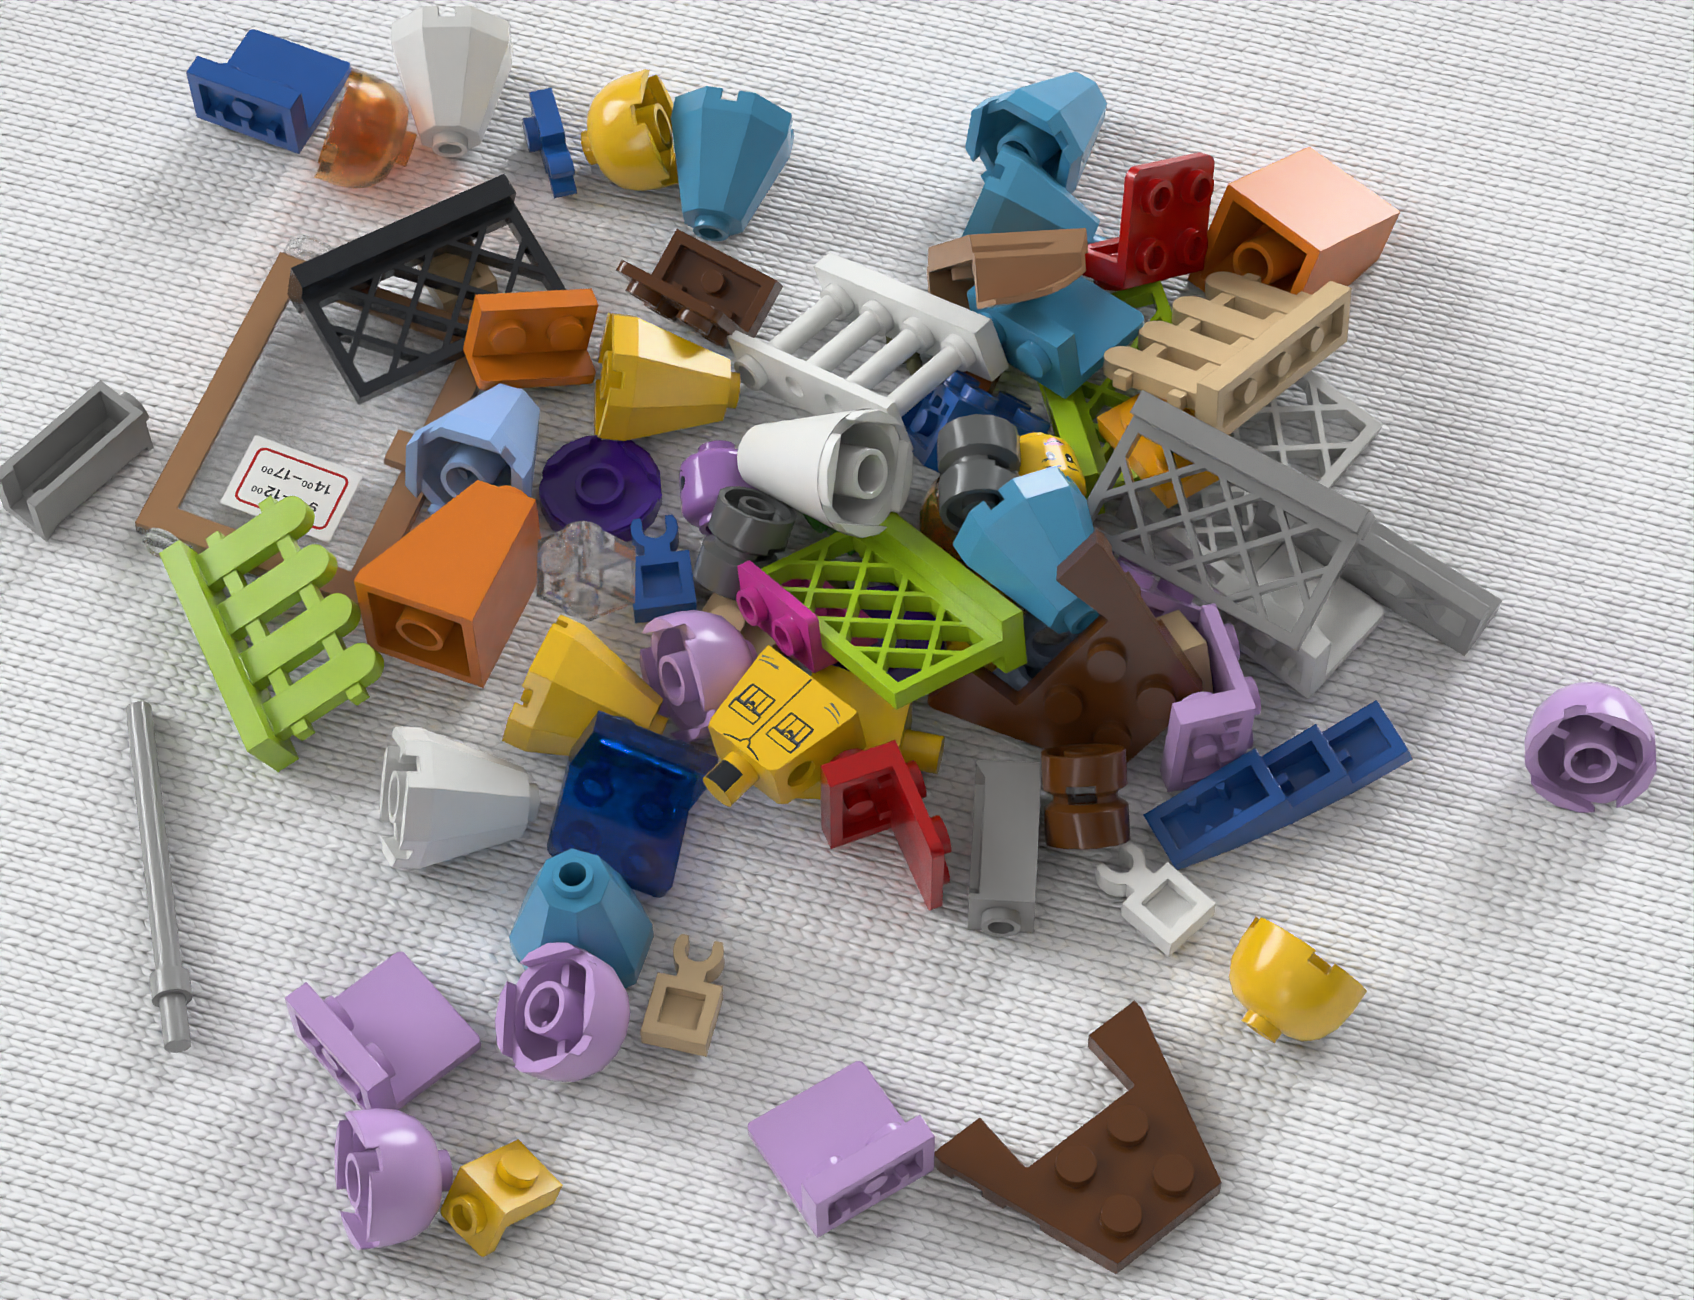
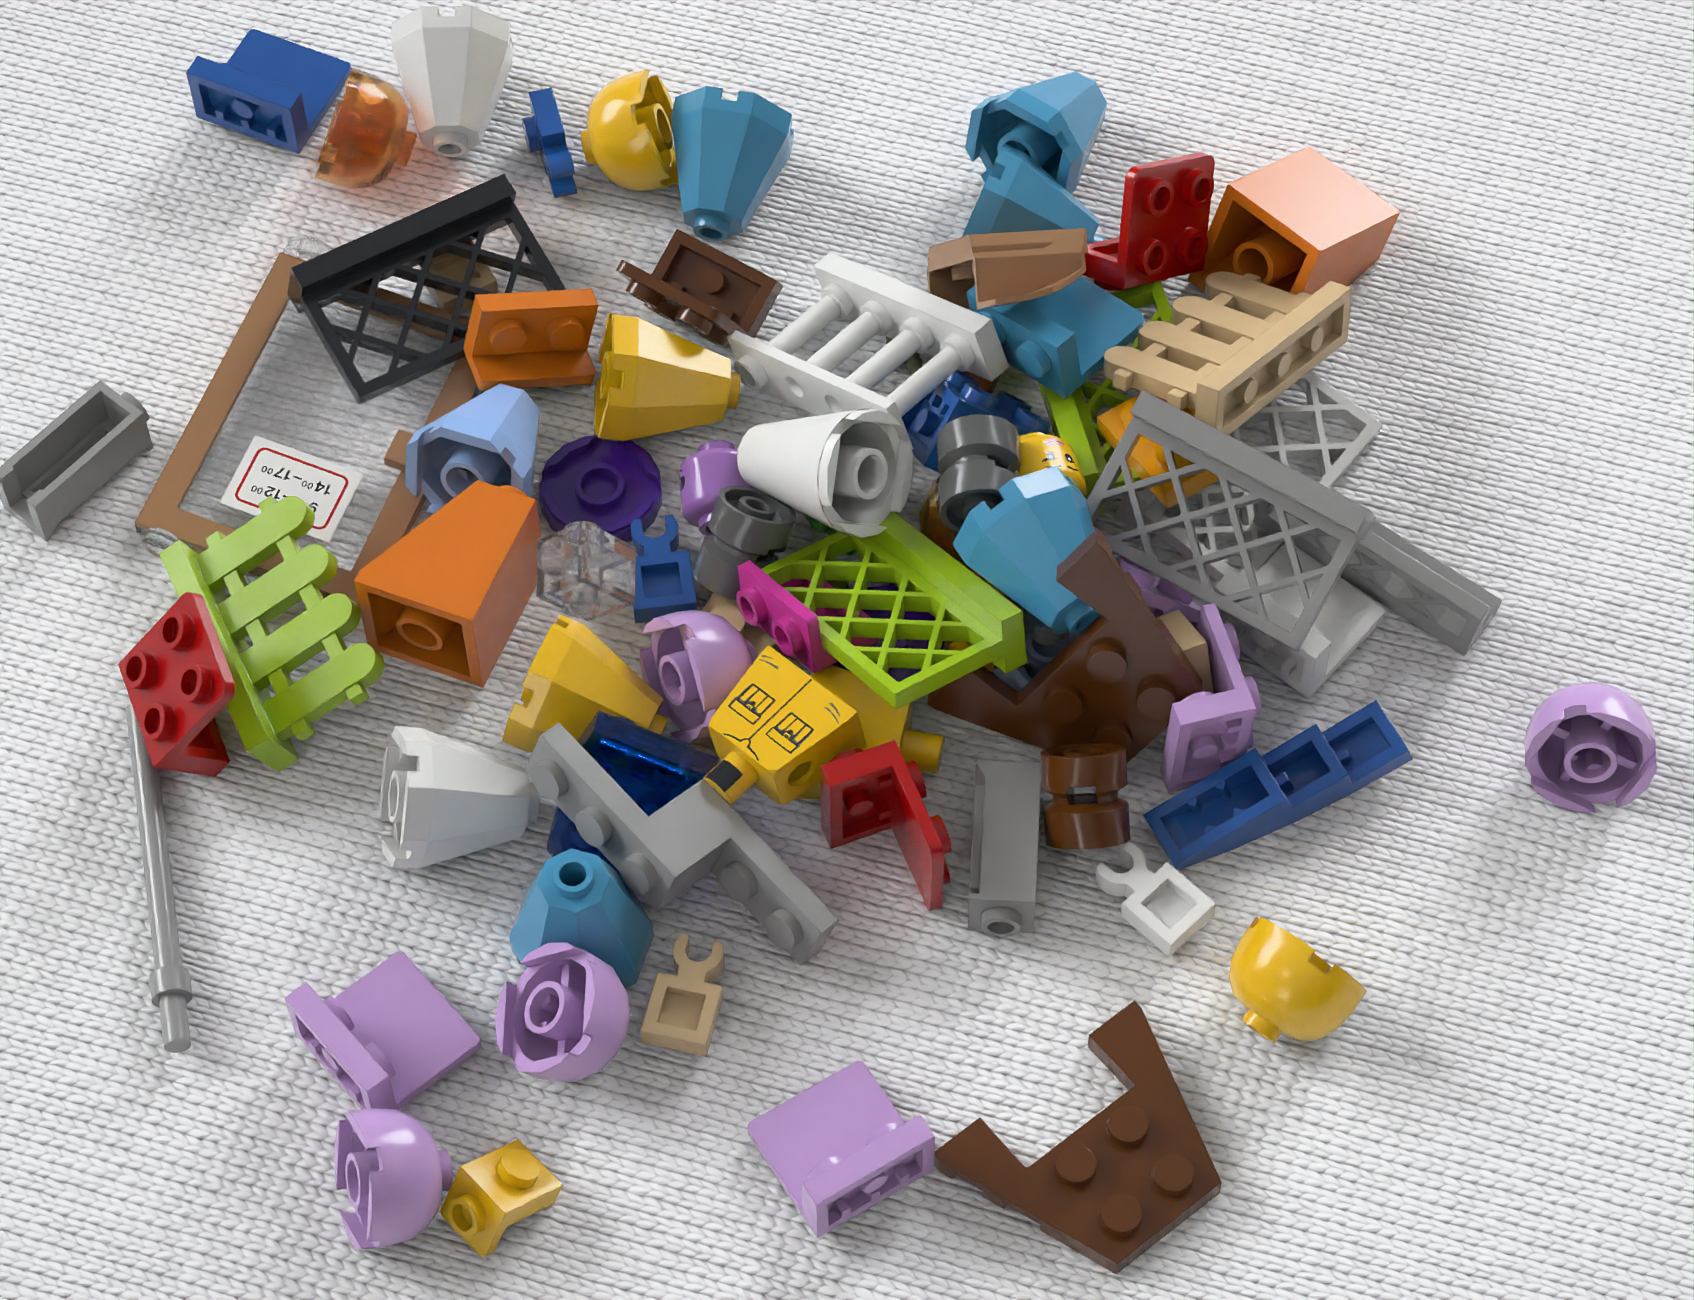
(178, 687): none -> red bracket
(680, 844): none -> light grey bracket

